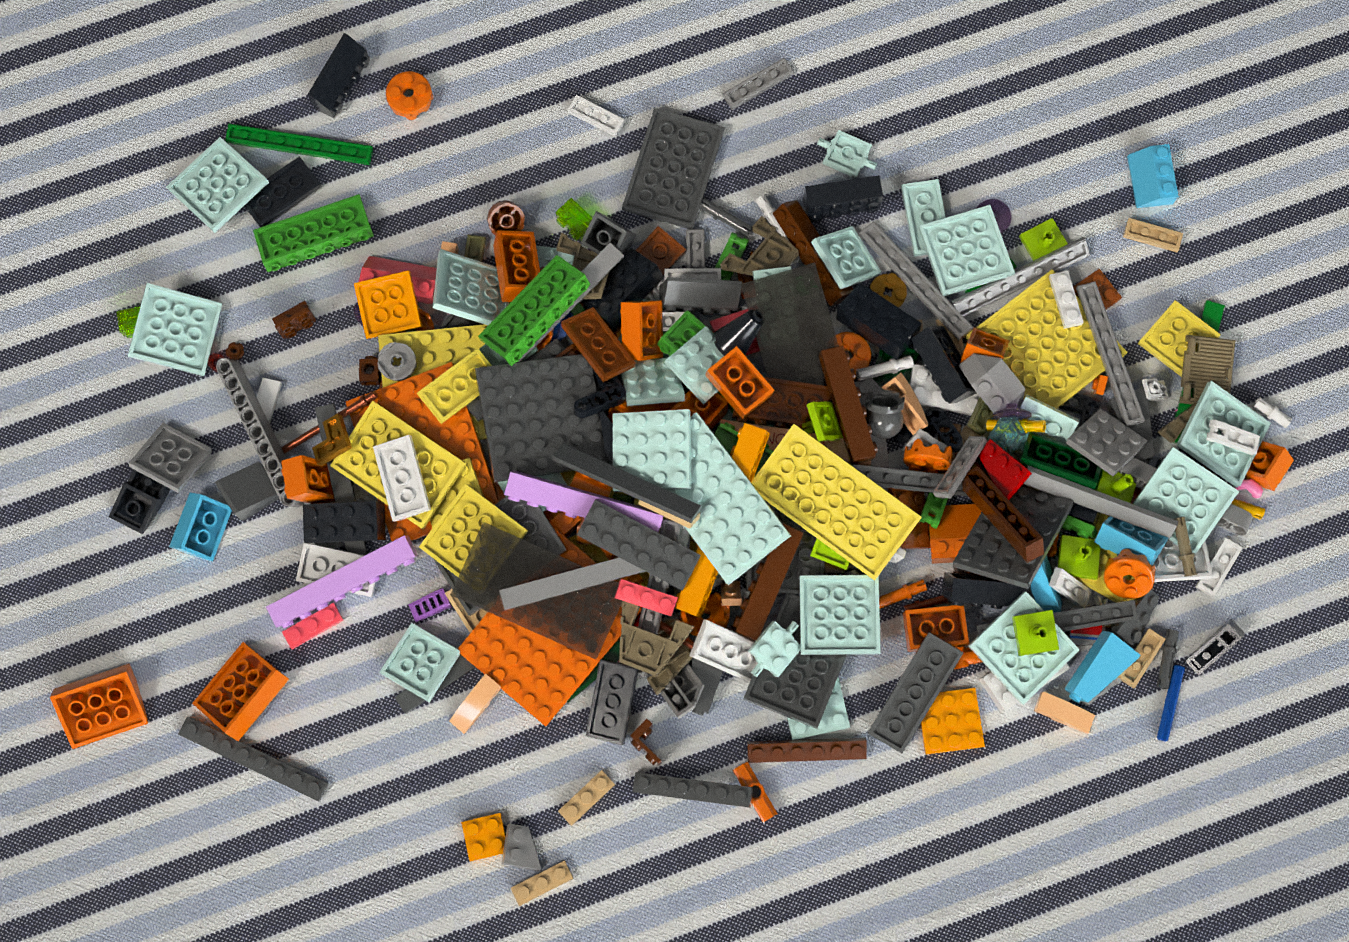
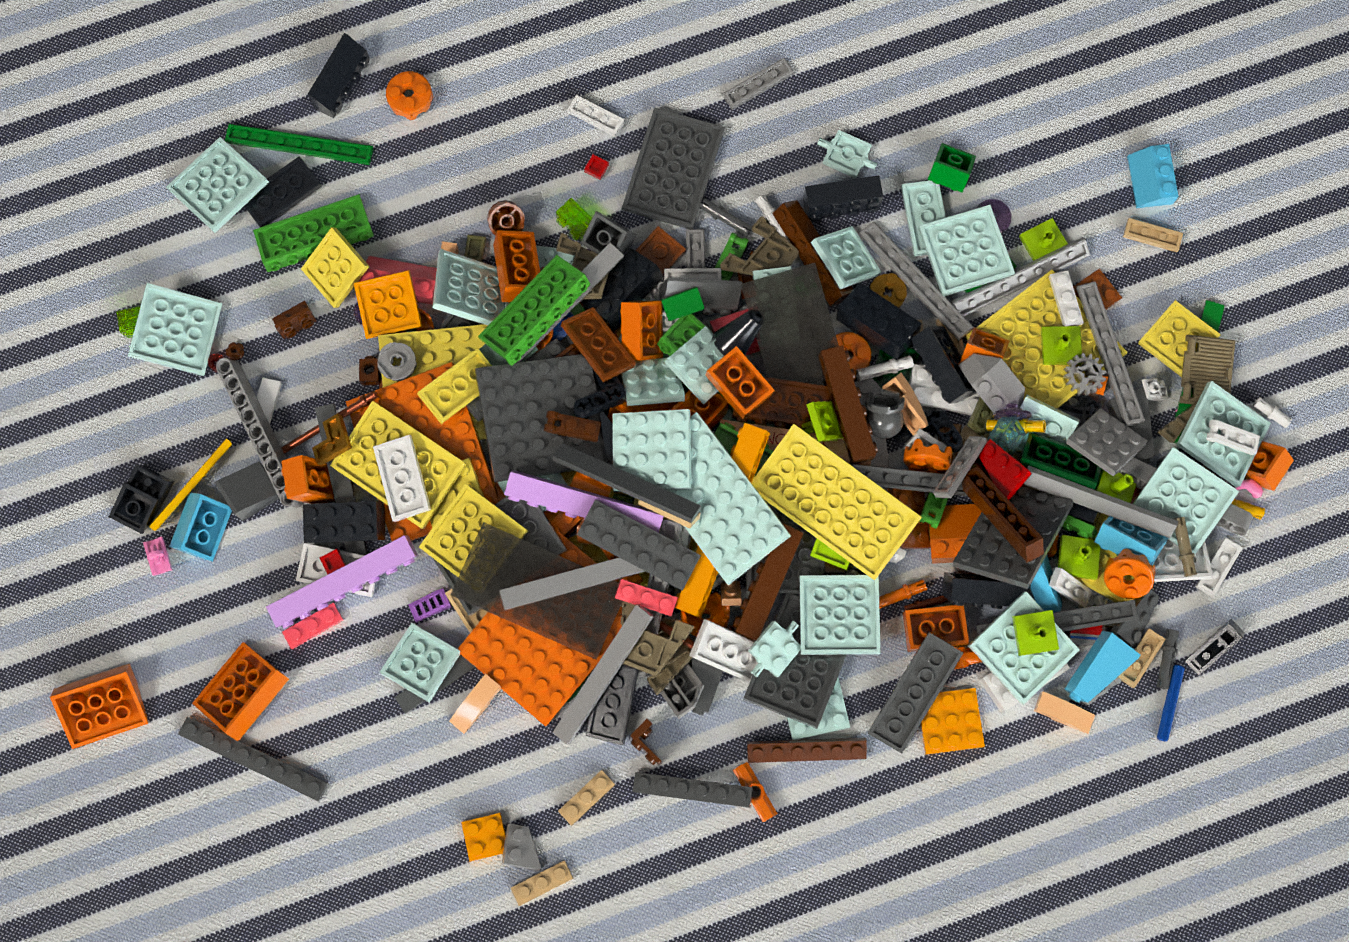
(157, 556): none -> bright pink hips
(170, 457): light grey plate -> none
(194, 480): none -> yellow tile
(332, 561): none -> red plate
(335, 267): none -> light yellow plate
(572, 426): none -> reddish brown plate
(596, 167): none -> red plate
(603, 674): none -> light grey tile
(682, 304): none -> green slope
(952, 167): none -> green brick
(1060, 344): none -> lime tile
(1076, 372): none -> light grey gear

